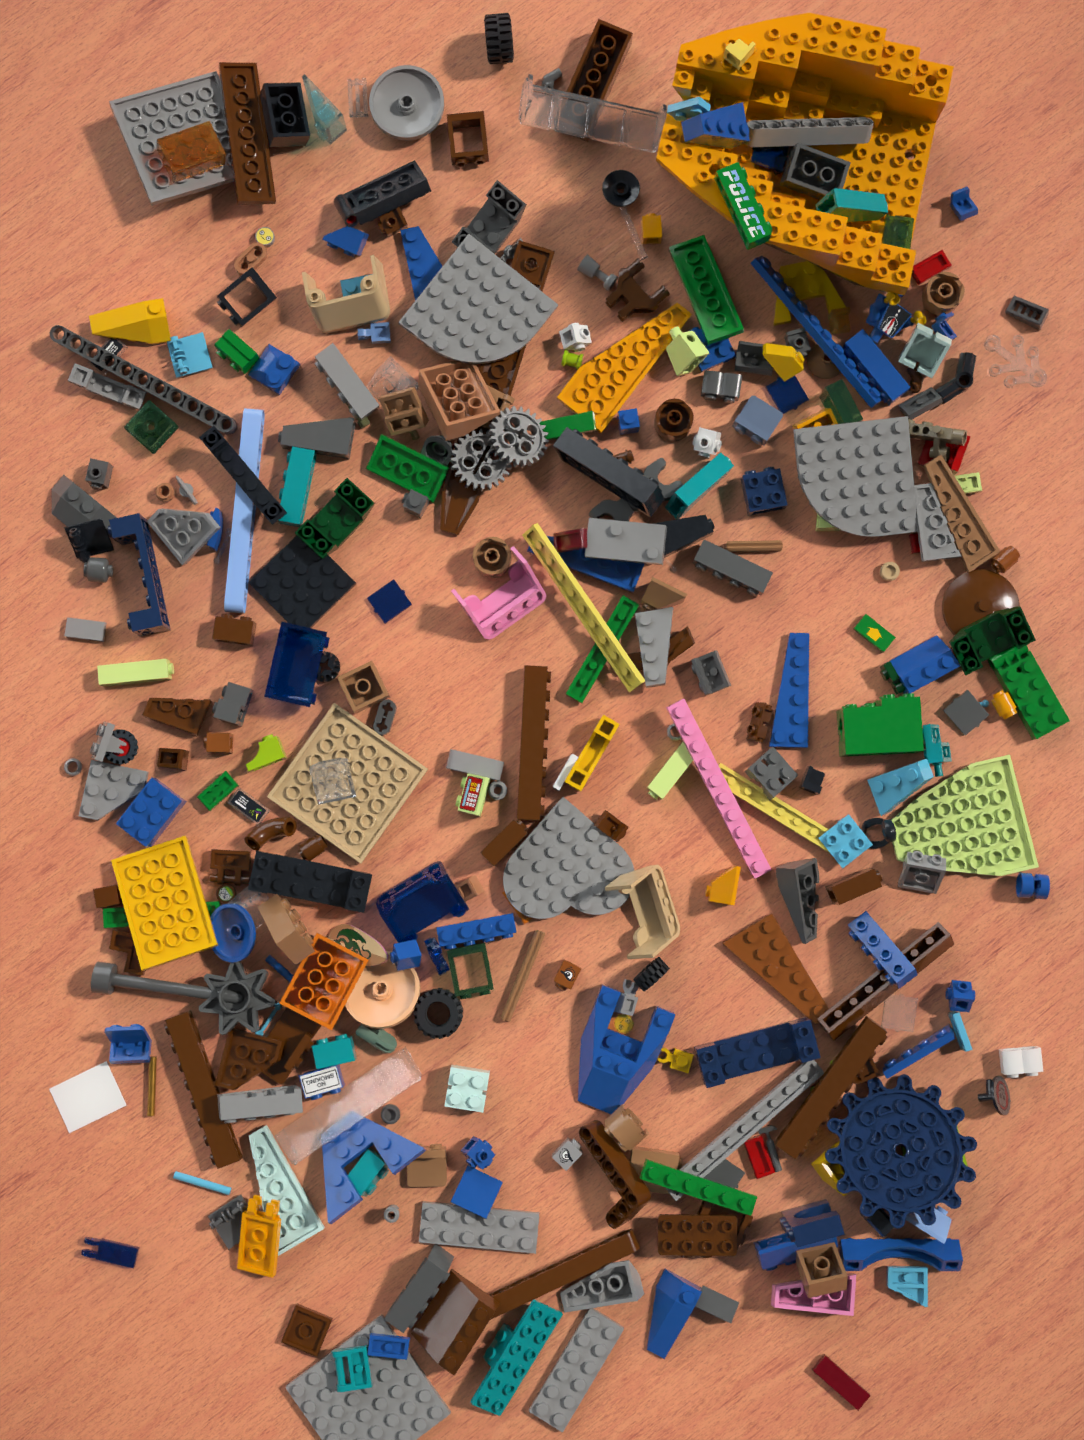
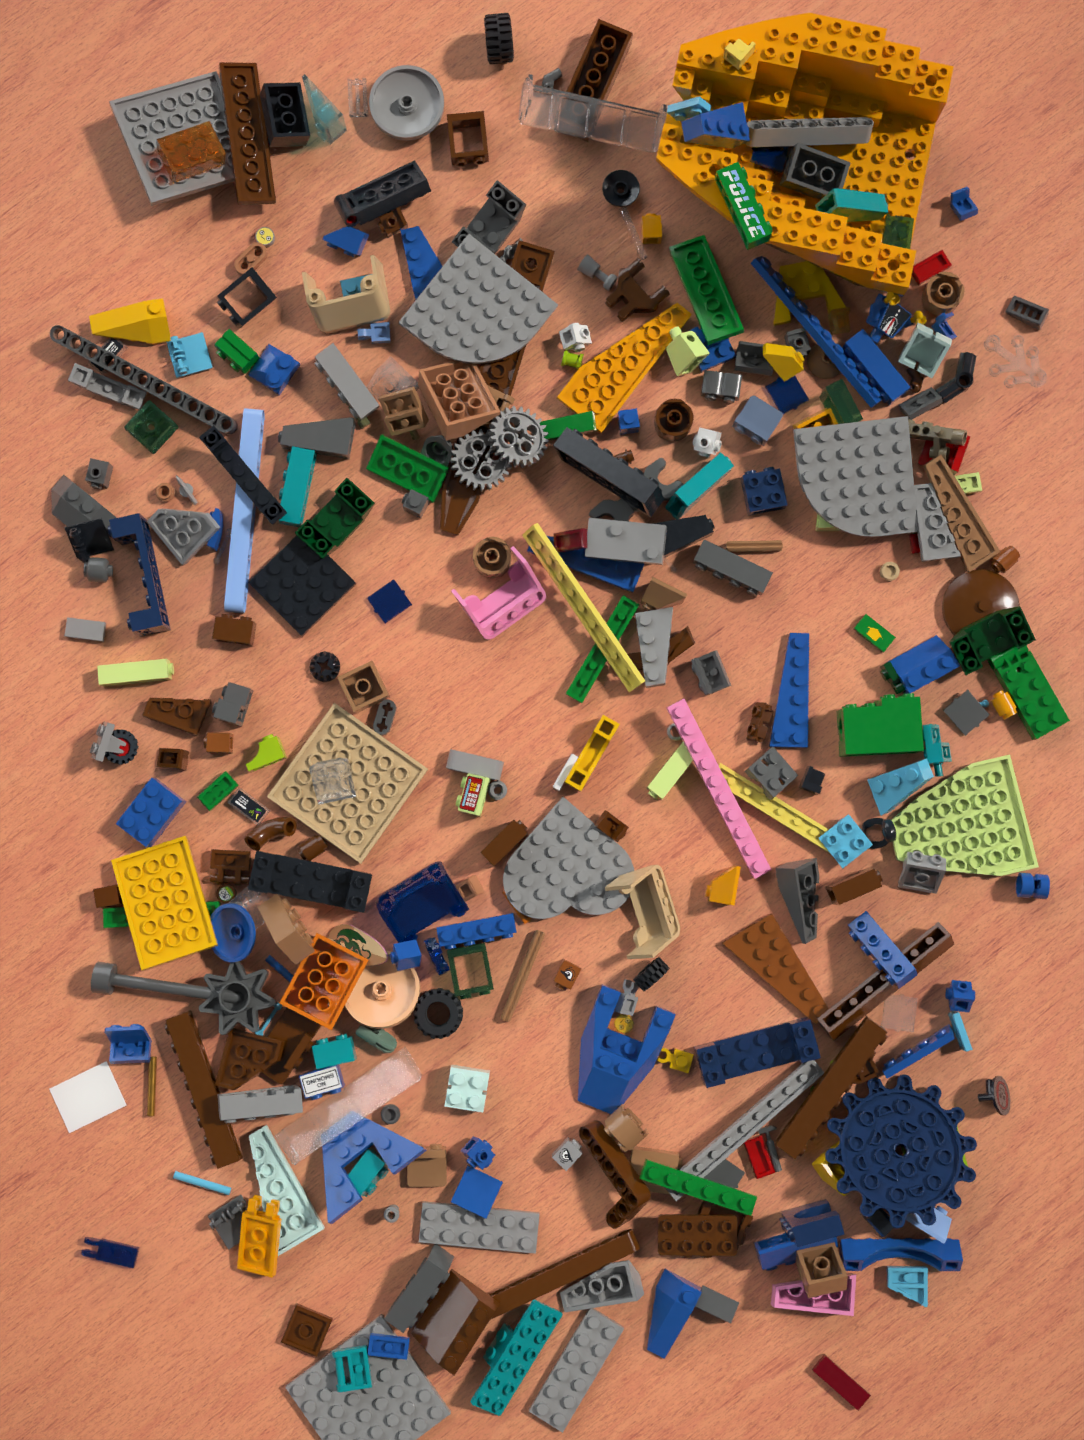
(67, 764): light grey piece -> none
(109, 788): light grey plate -> none
(123, 942): reddish brown plate -> none
(295, 665): clear blue windscreen -> none
(532, 742): reddish brown brick -> none
(1021, 1060): white brick -> none

